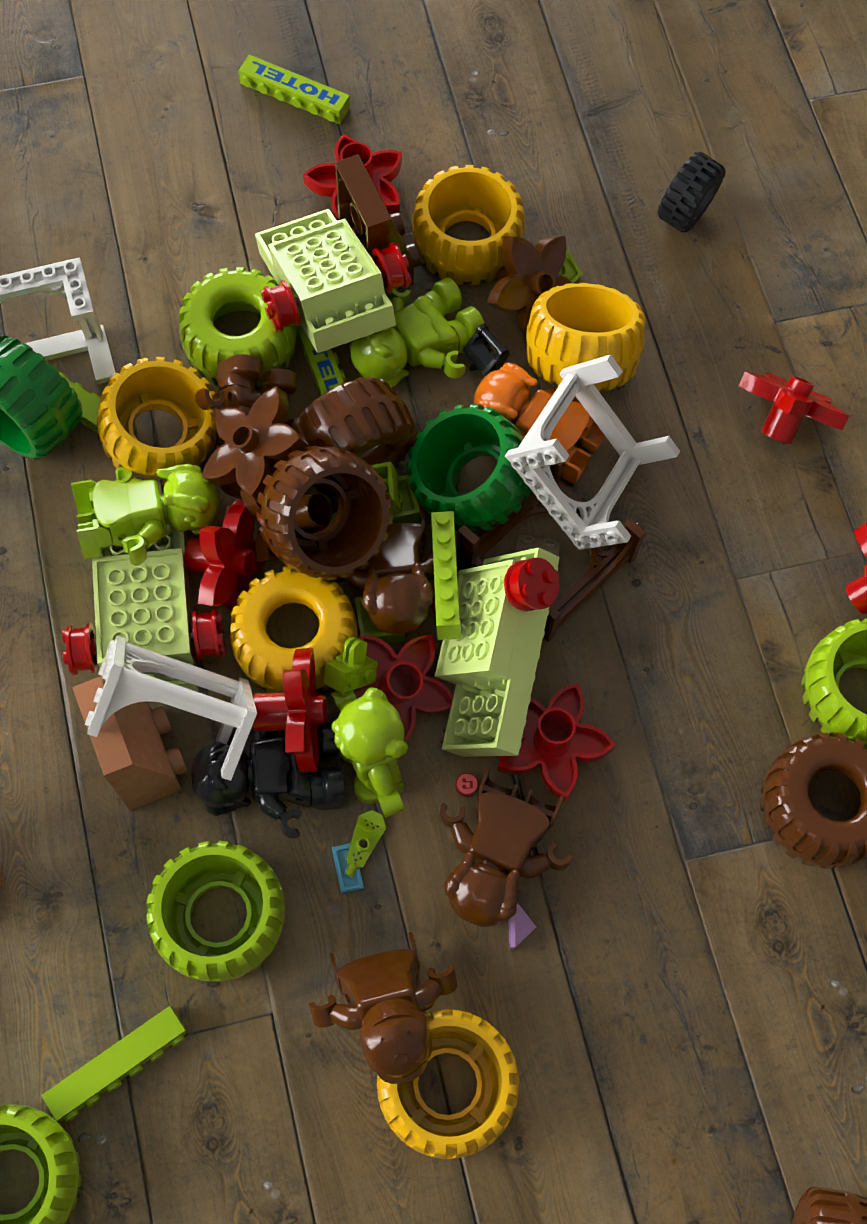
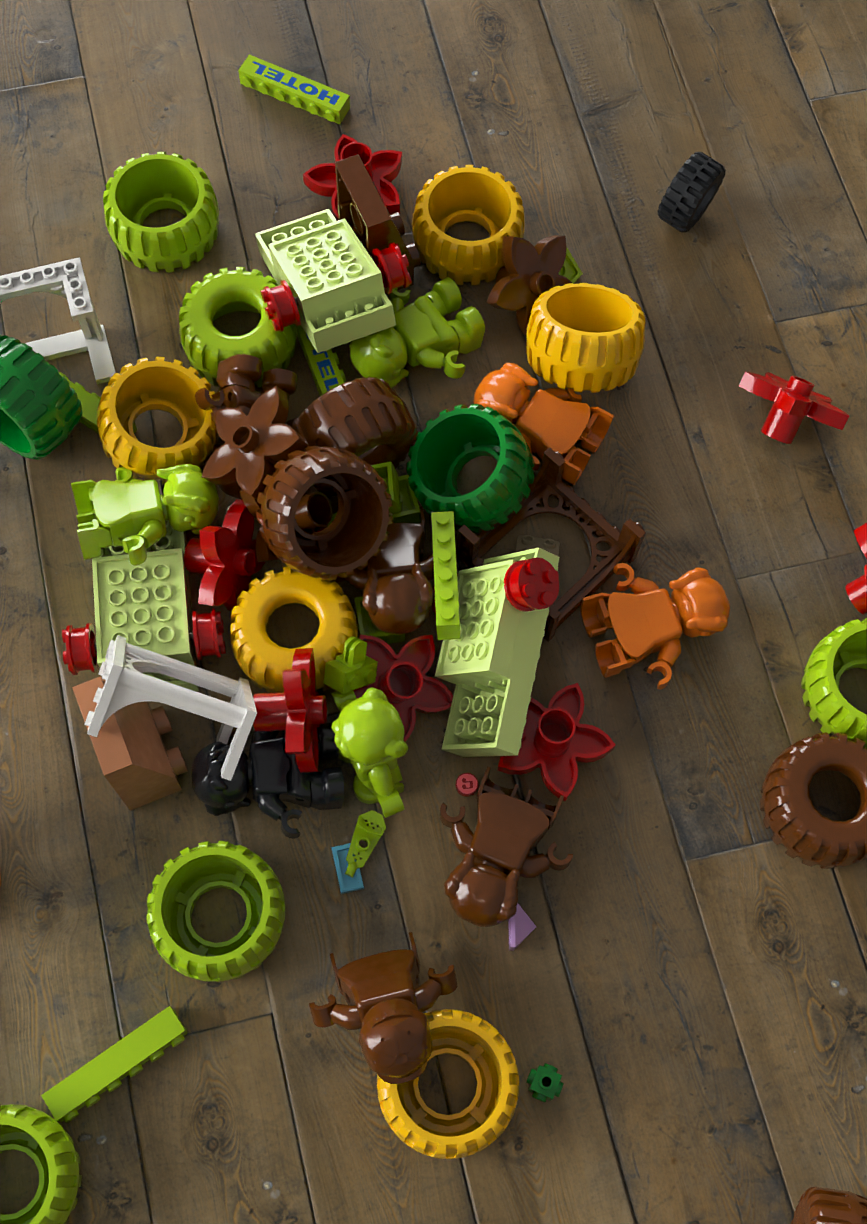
(154, 185): none -> lime tyre
(480, 350): black piece -> none
(535, 1080): none -> green brick
(539, 451): white arch -> none
(652, 620): none -> orange piece

